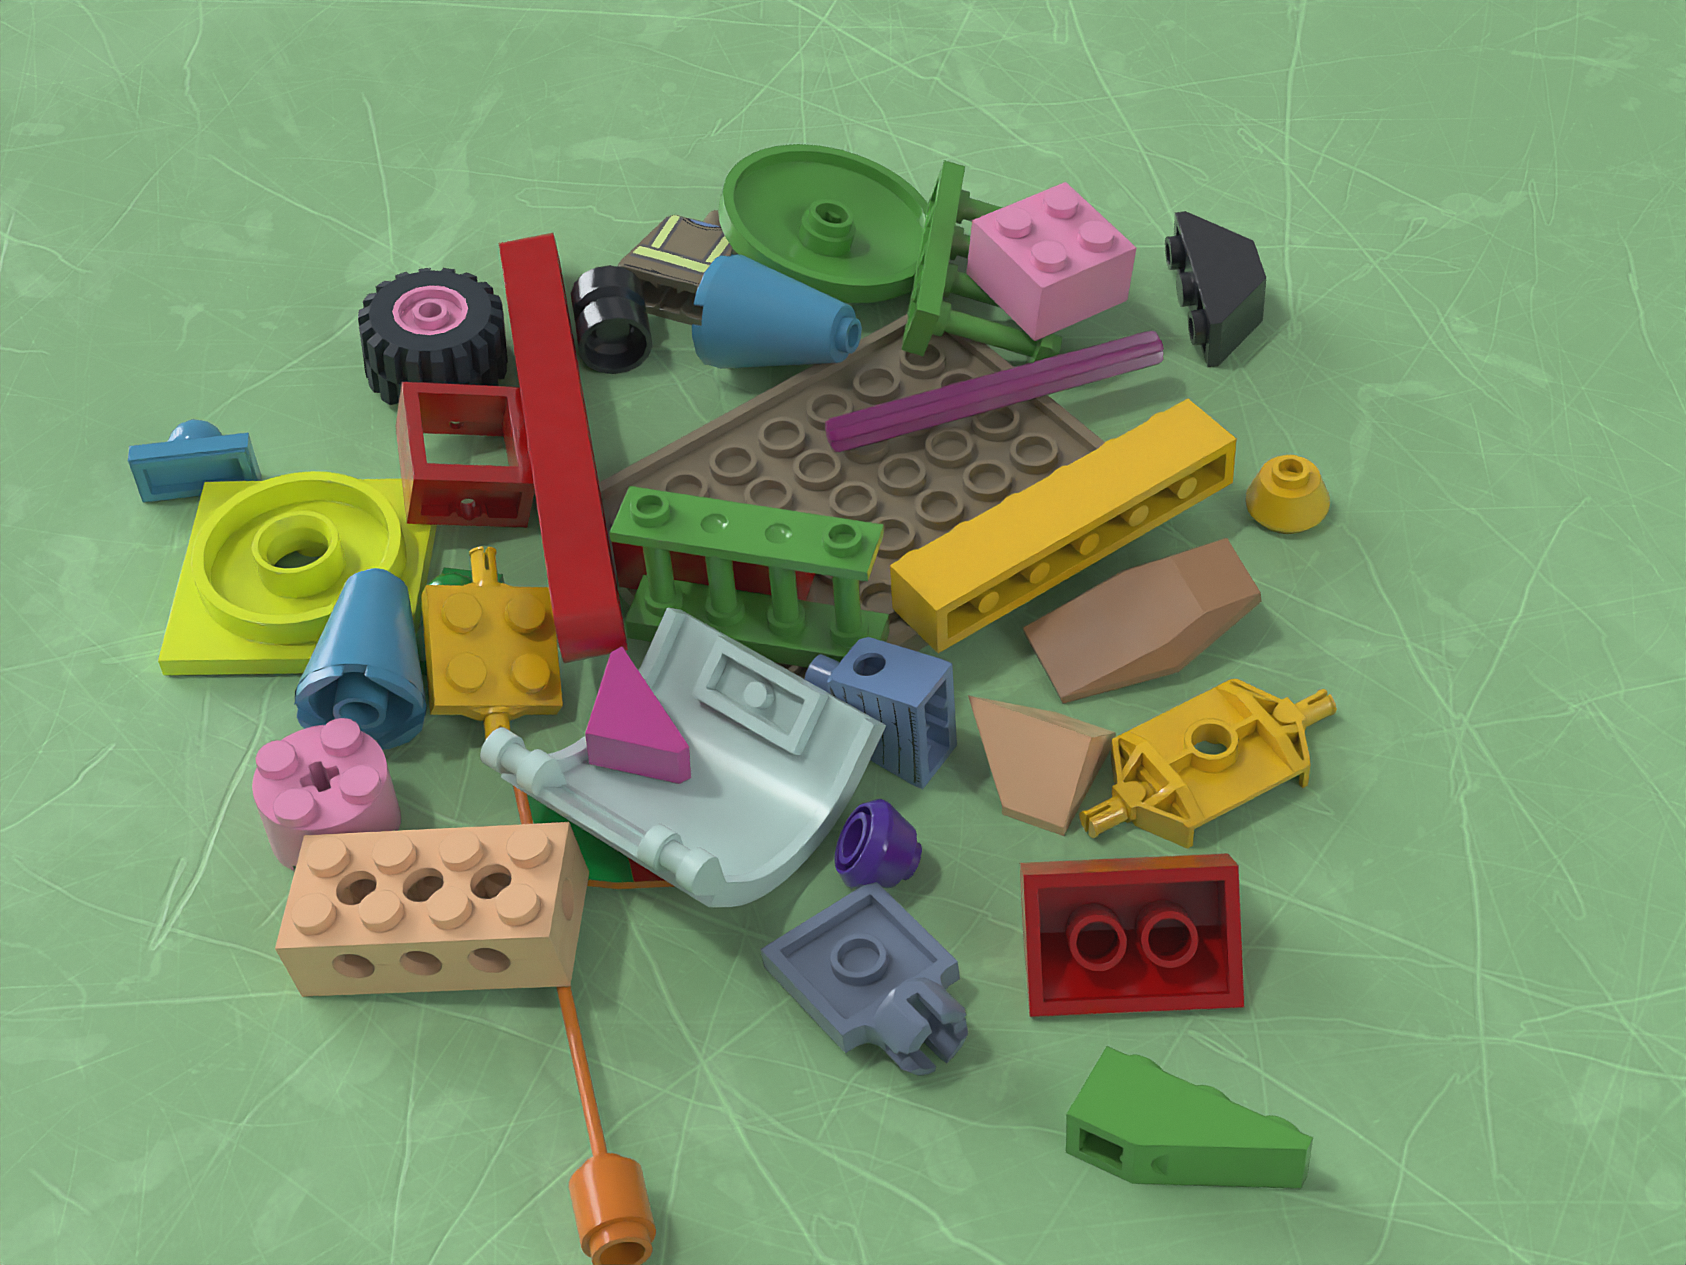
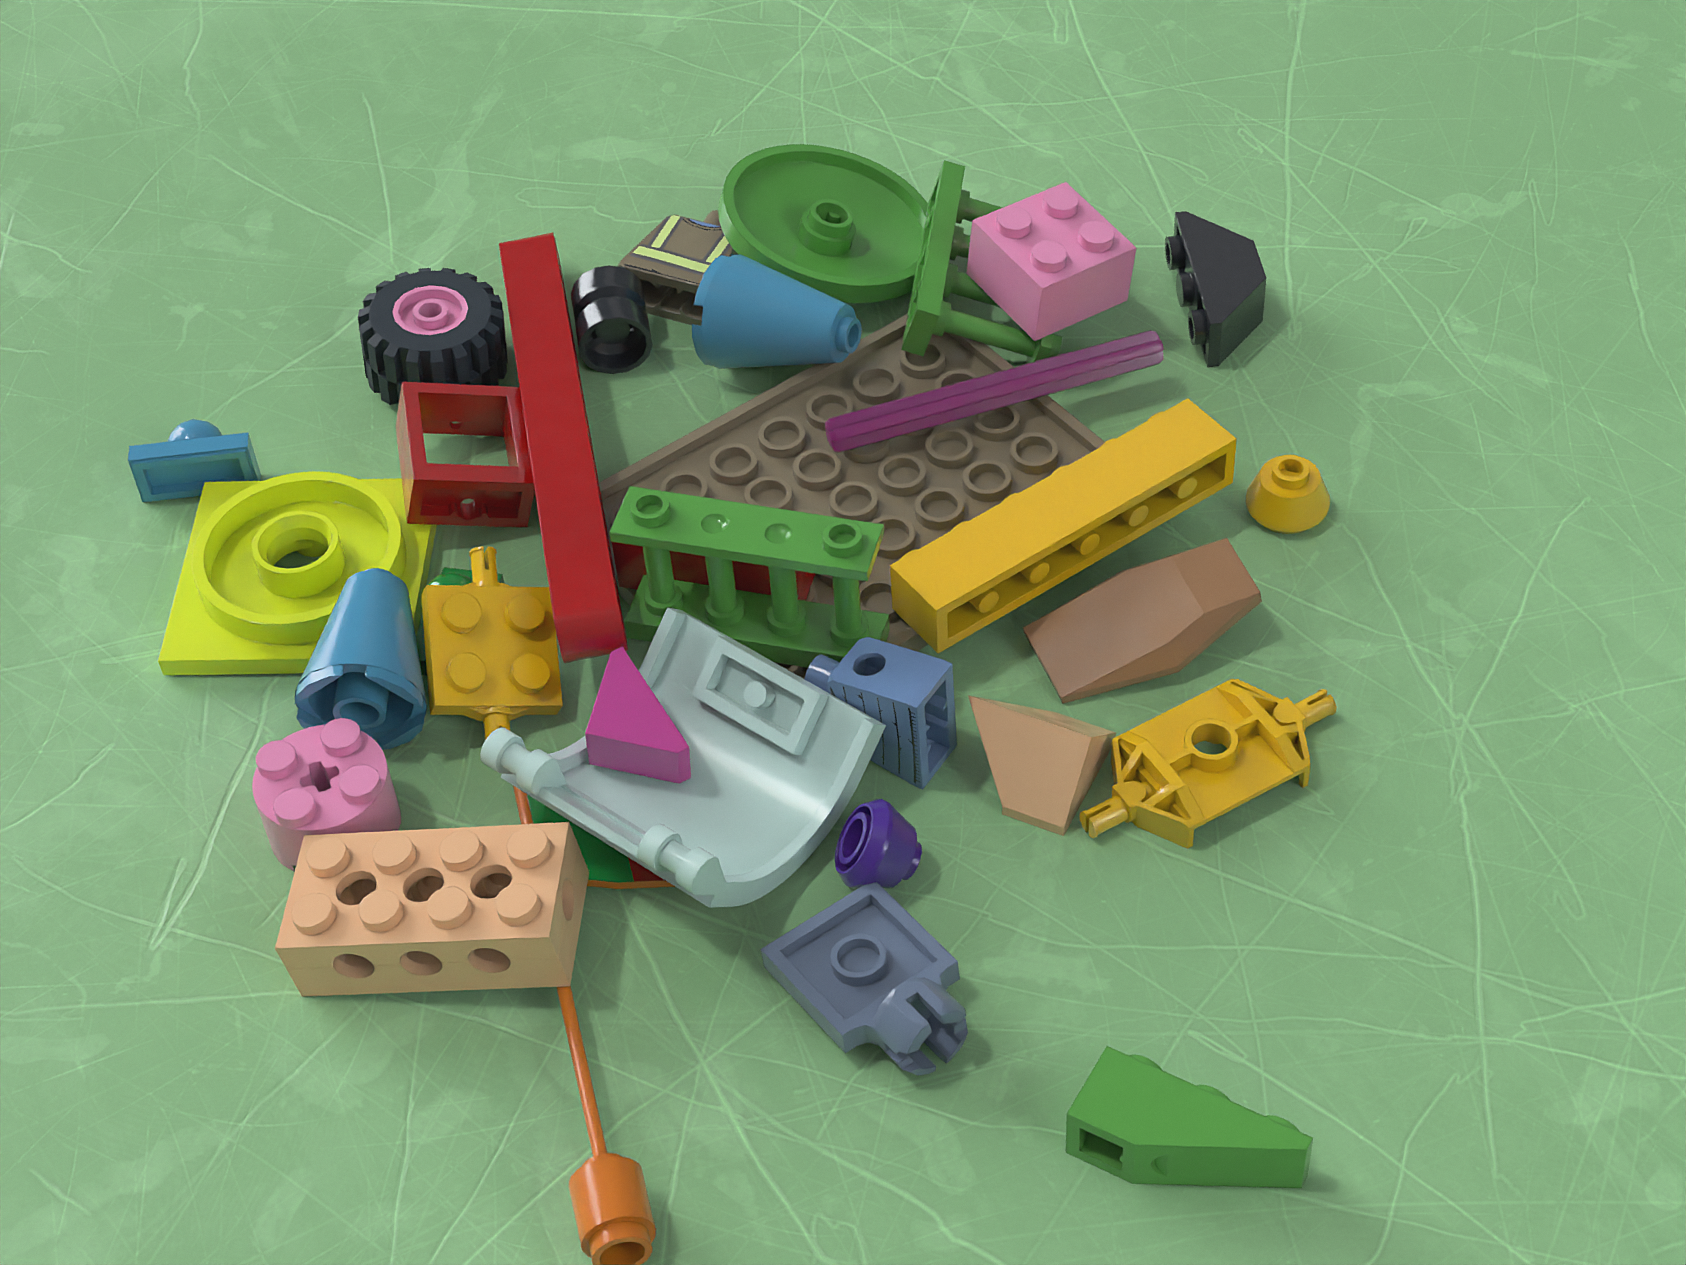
(1132, 934): red slope -> none

